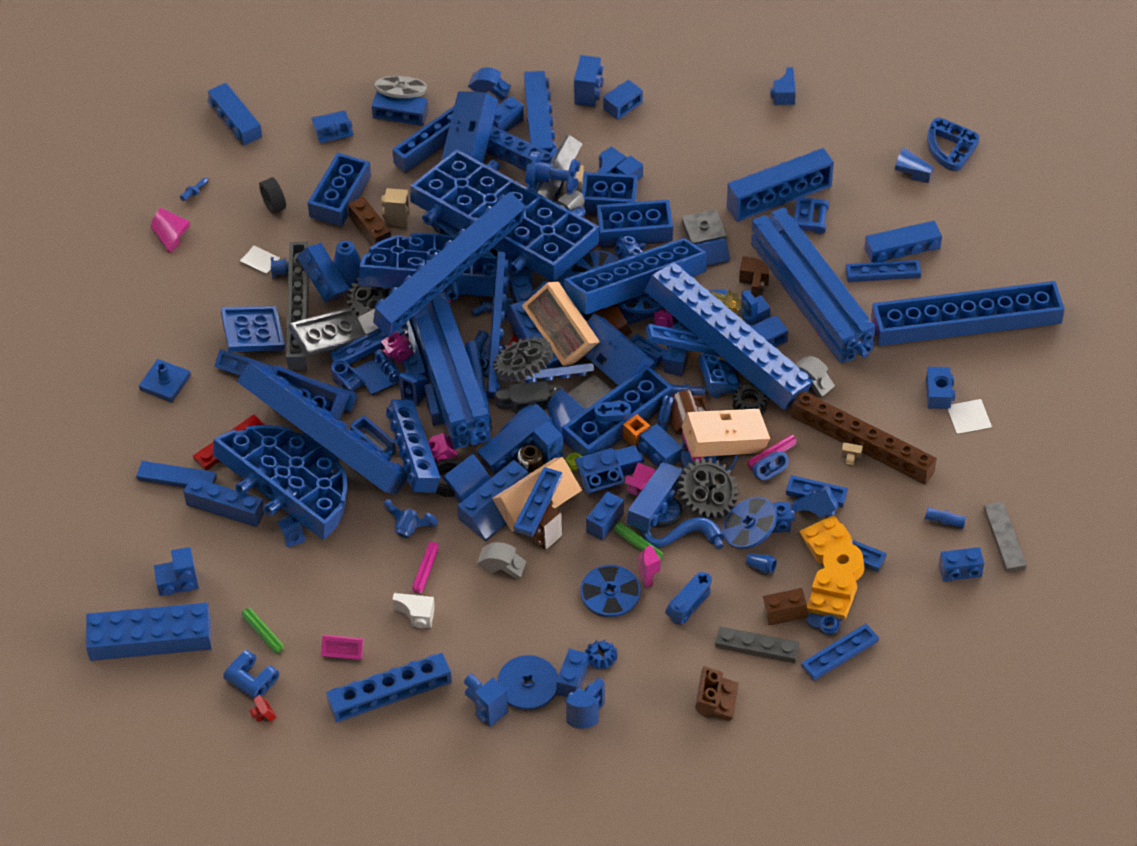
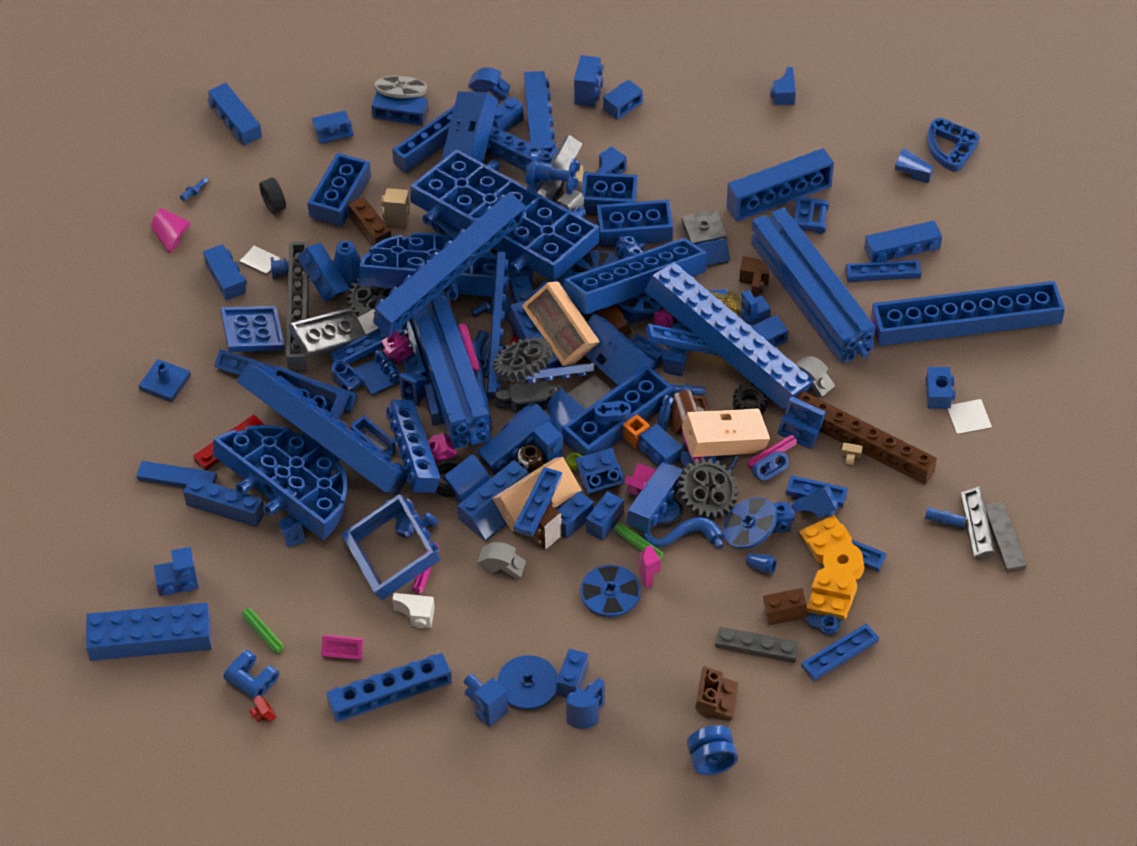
(225, 271): none -> blue brick
(373, 522): none -> blue window
(464, 333): none -> dark pink axle
(575, 513): none -> blue brick
(596, 660): blue gear -> none
(628, 459): blue brick -> none
(630, 166): blue brick -> none
(689, 598): blue piece -> none
(712, 750): none -> blue wheel
(718, 375): blue brick -> none
(802, 422): none -> blue slope
(961, 564): blue brick -> none
(978, 523): none -> tile

